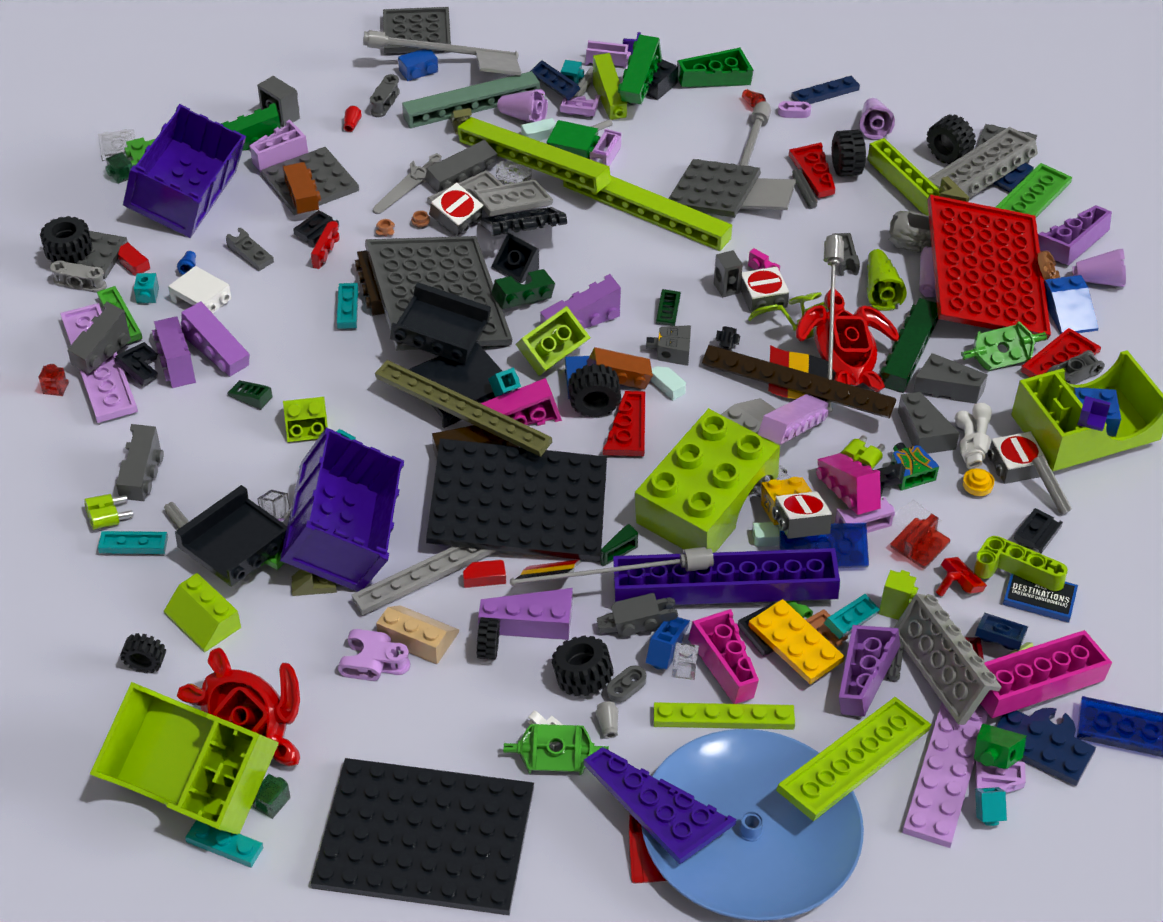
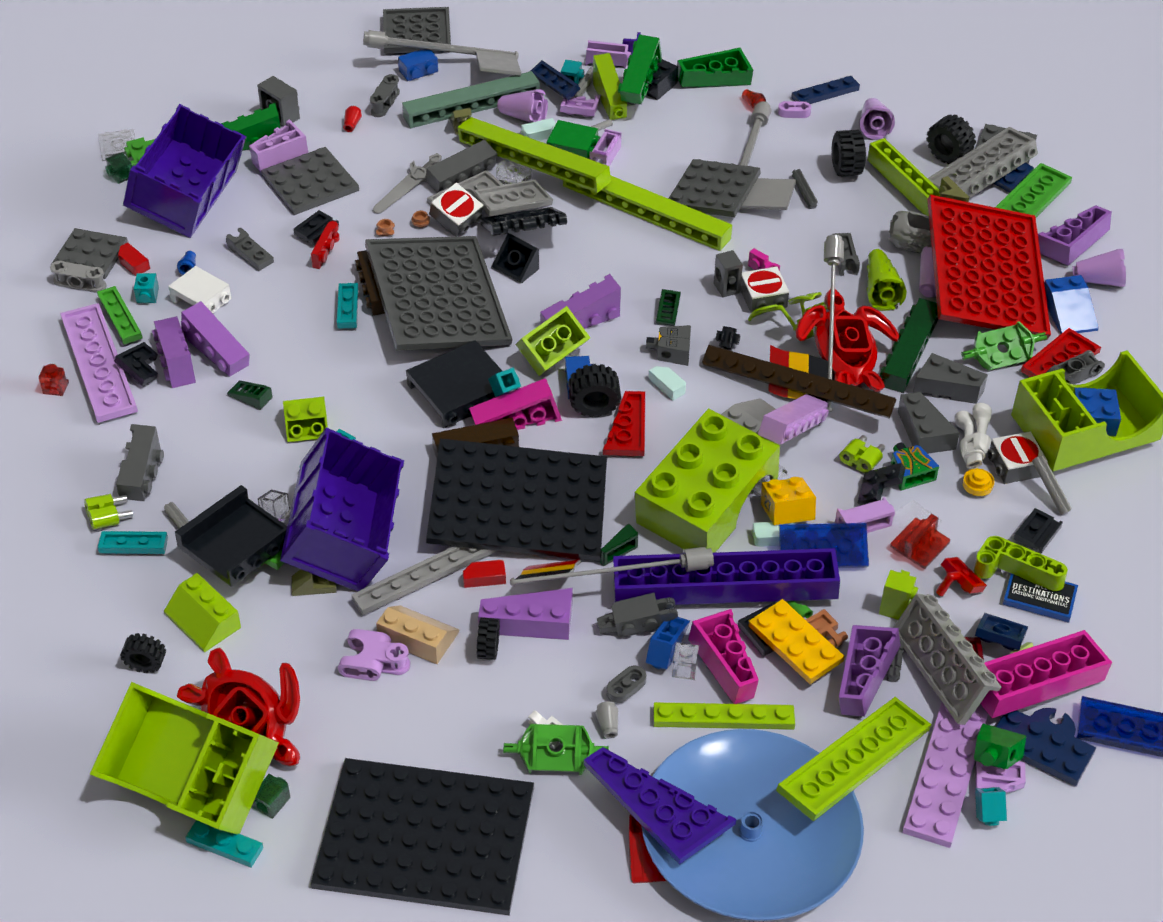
(66, 239): black tyre -> none
(101, 340): dark grey wedge -> none
(301, 187): dark orange brick -> none
(441, 323): black panel -> none
(464, 408): olive plate -> none
(511, 293): dark green arch -> none
(582, 665): black tyre -> none
(630, 369): dark orange brick -> none
(802, 515): piece -> none
(813, 164): red wing -> none
(851, 482): dark pink wedge -> none
(852, 614): teal plate -> none
(1047, 265): medium nougat tile -> none
(1094, 413): dark purple panel -> none

